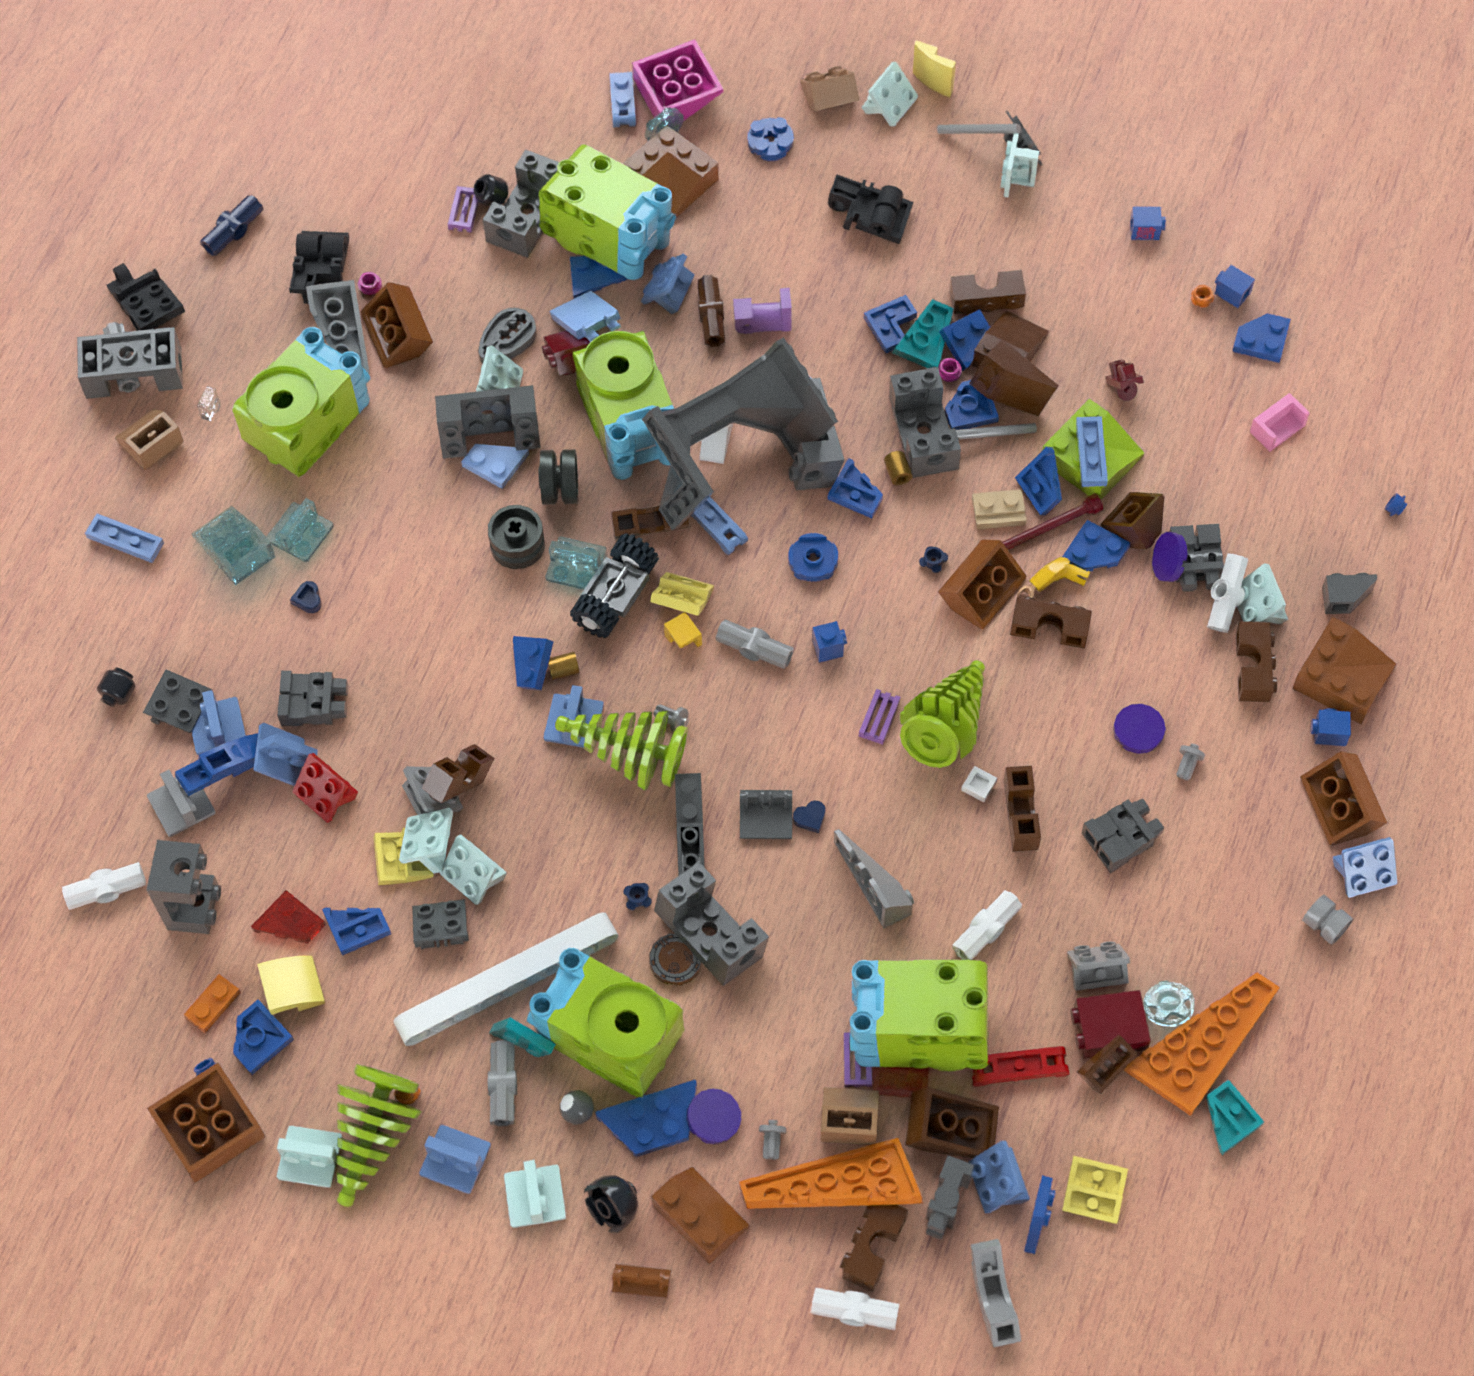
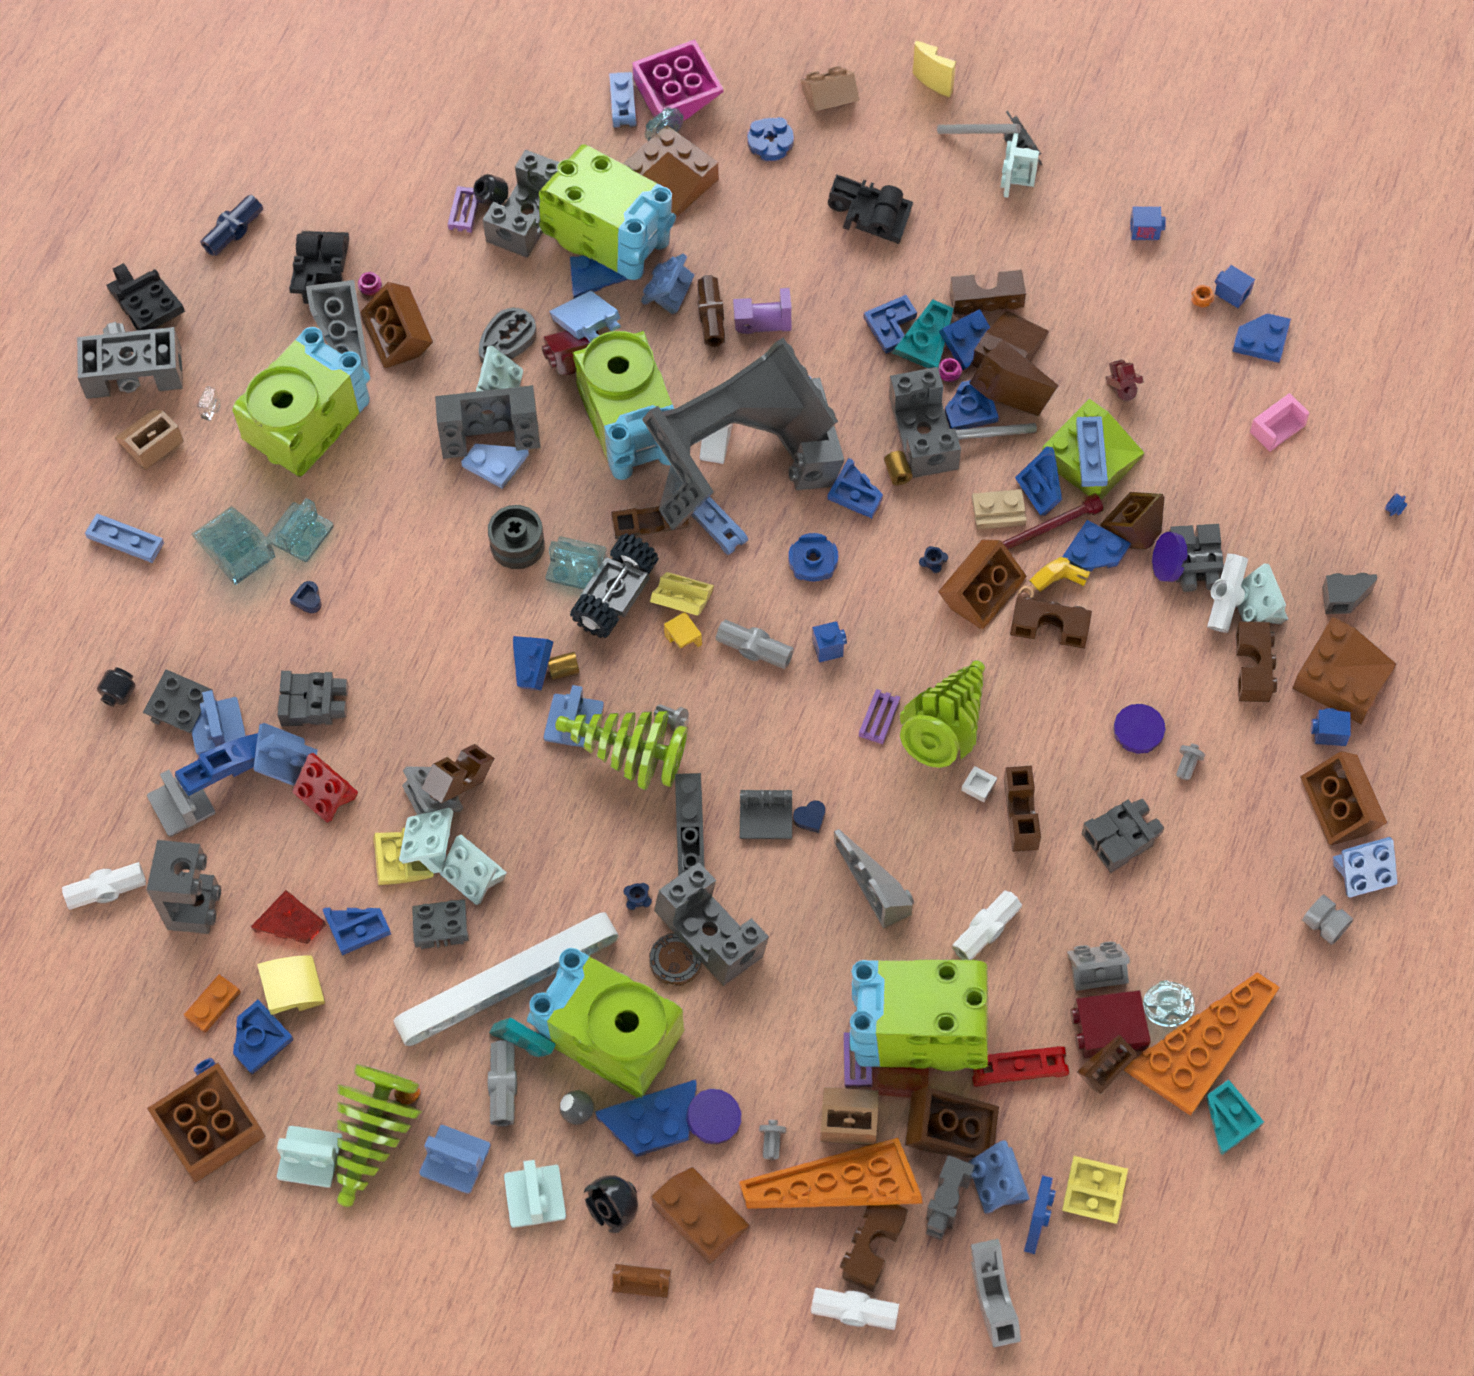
(558, 476): pearl dark grey wheel -> none
(890, 95): light aqua bracket -> none

